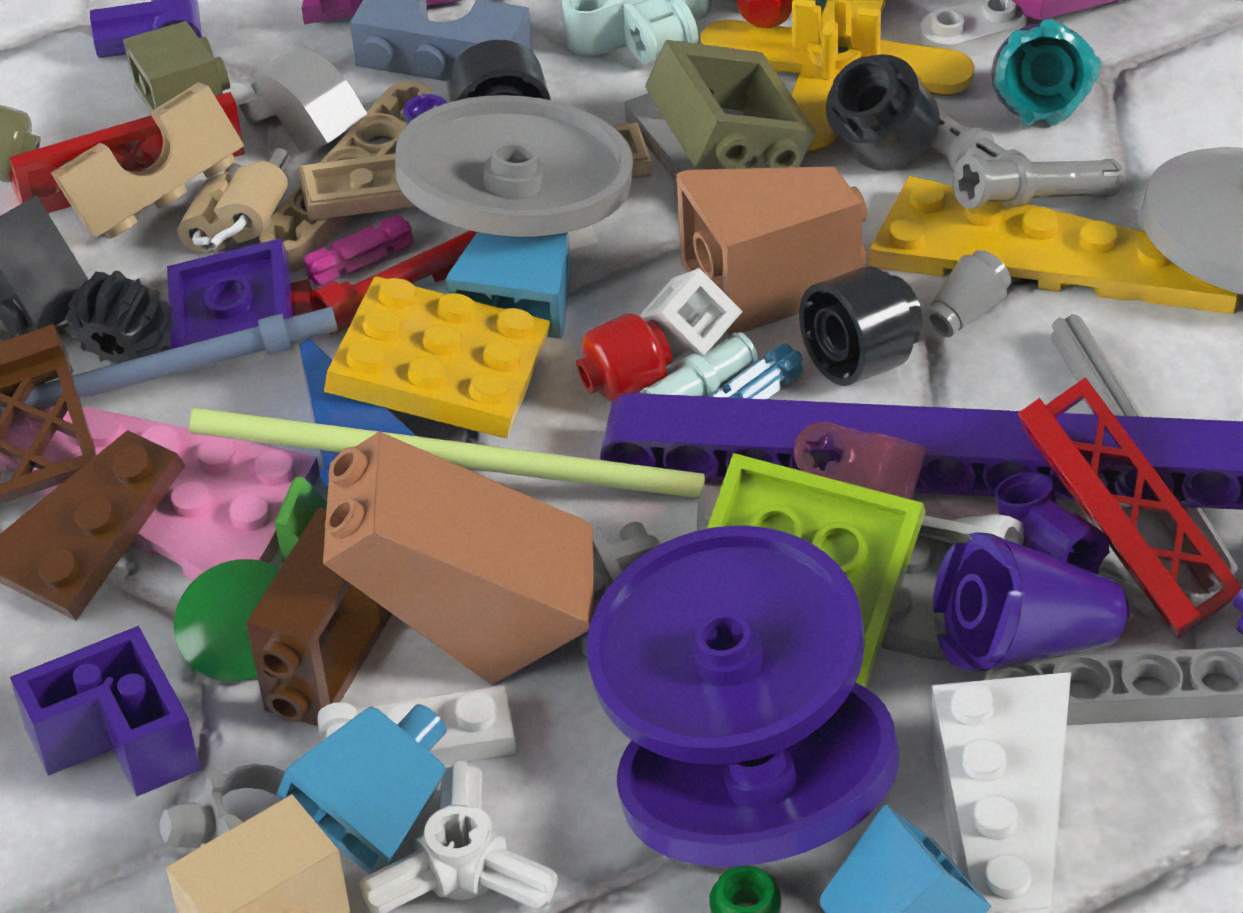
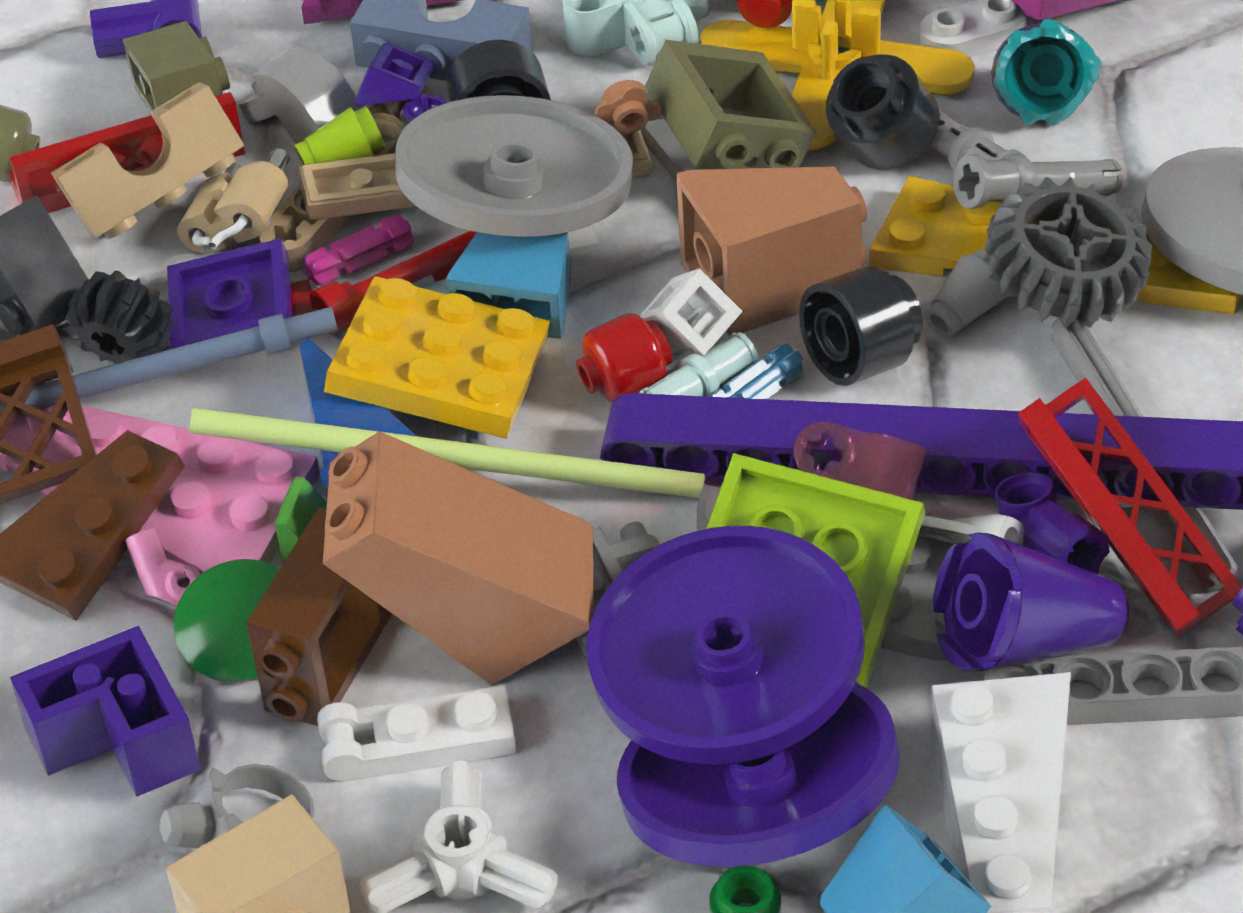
(159, 576): none -> bright pink arm
(343, 138): none -> lime cone
(370, 782): dark azure torso -> none
(393, 76): none -> dark purple slope
(627, 107): none -> nougat plate
(1068, 252): none -> dark grey gear

